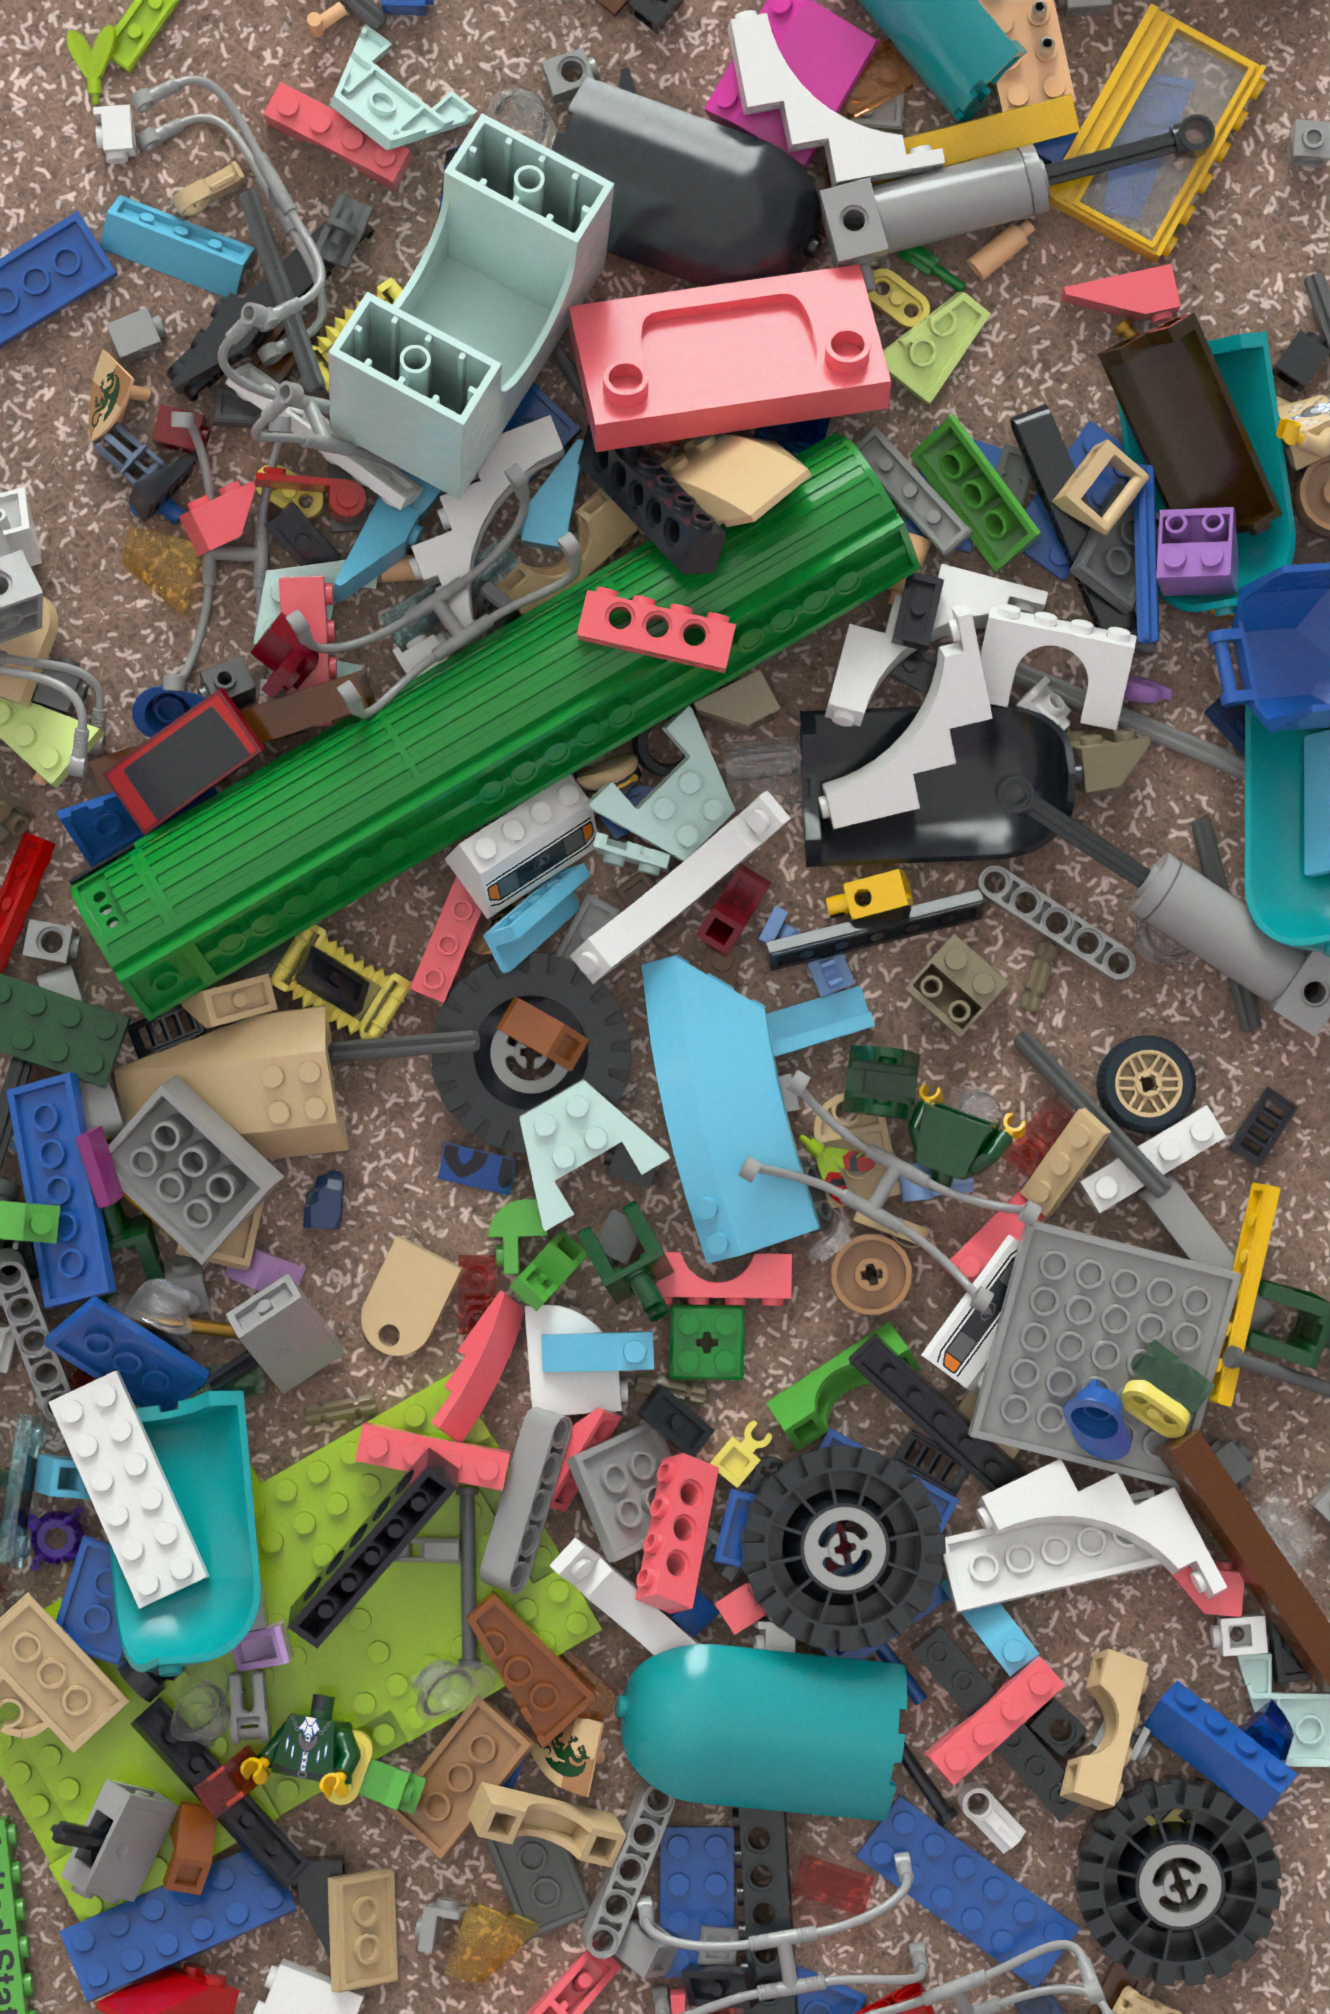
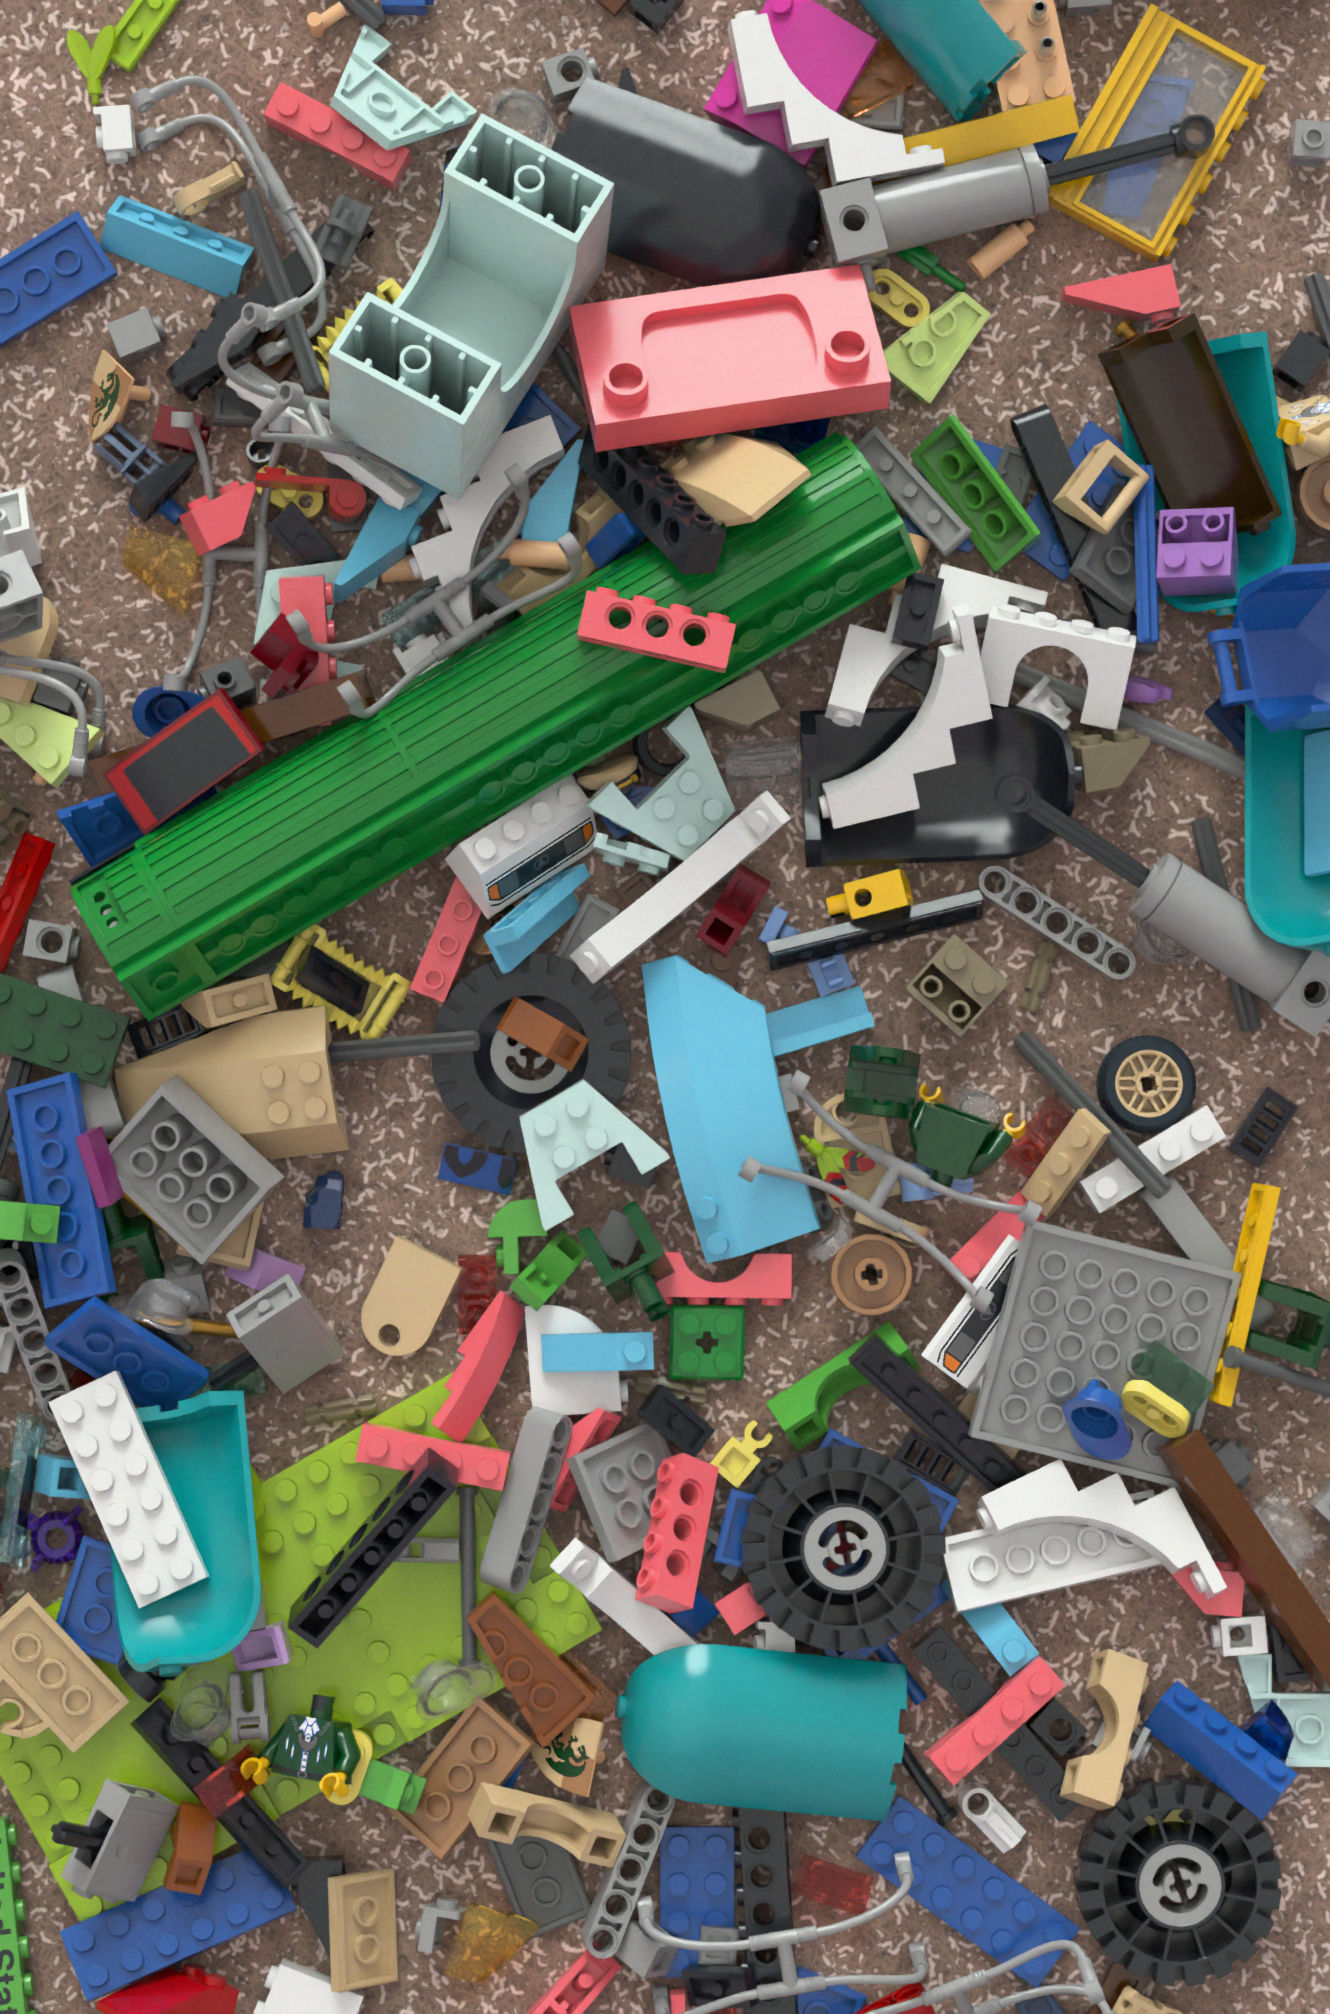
(253, 455): none -> black hinge
(535, 554): none -> light nougat cylinder
(614, 540): none -> blue slope

